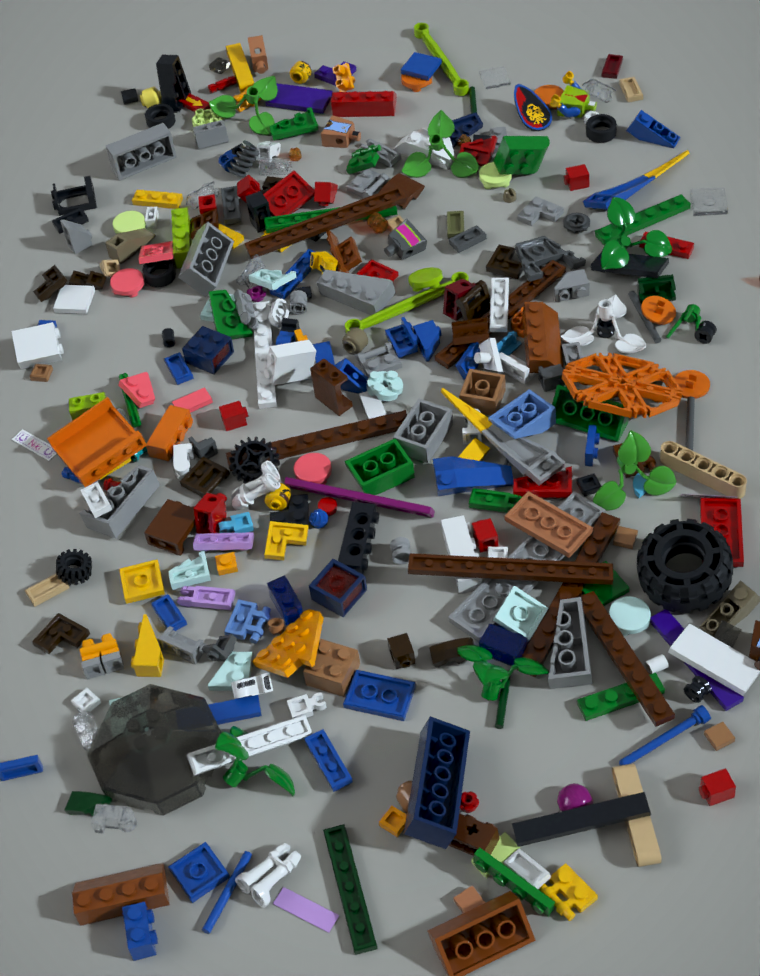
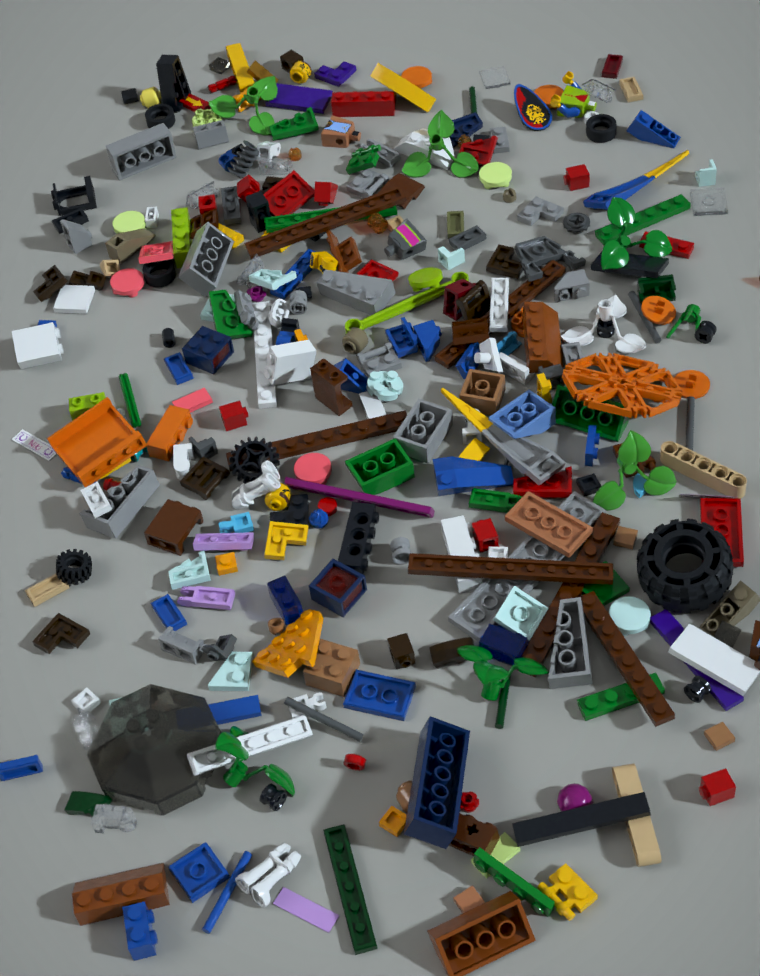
(41, 372): medium nougat tile -> none
(100, 654): hips -> none
(138, 389): coral wing -> none
(142, 581): yellow plate -> none
(148, 655): yellow slope -> none
(157, 198): yellow plate -> none
(210, 512): red torso -> none
(241, 620): medium blue plate -> none
(252, 686): white leg -> none
(259, 61): nougat torso -> none
(259, 72): none -> pearl gold tile
(273, 797): none -> black wheel
(289, 59): none -> dark brown brick
(323, 719): none -> dark grey bar
(324, 351): blue tile -> none
(328, 760): blue plate -> none
(344, 79): light orange hips -> none
(354, 762): none -> red tile
(403, 87): none -> yellow slope
(421, 66): blue tile -> none
(452, 259): none -> light aqua panel
(460, 86): lime piece -> none
(521, 154): green brick -> none
(527, 868): white tile -> none
(544, 387): none -> yellow plate
(656, 664): white hinge -> none
(699, 716): blue piece -> none
(706, 176): none -> light aqua panel

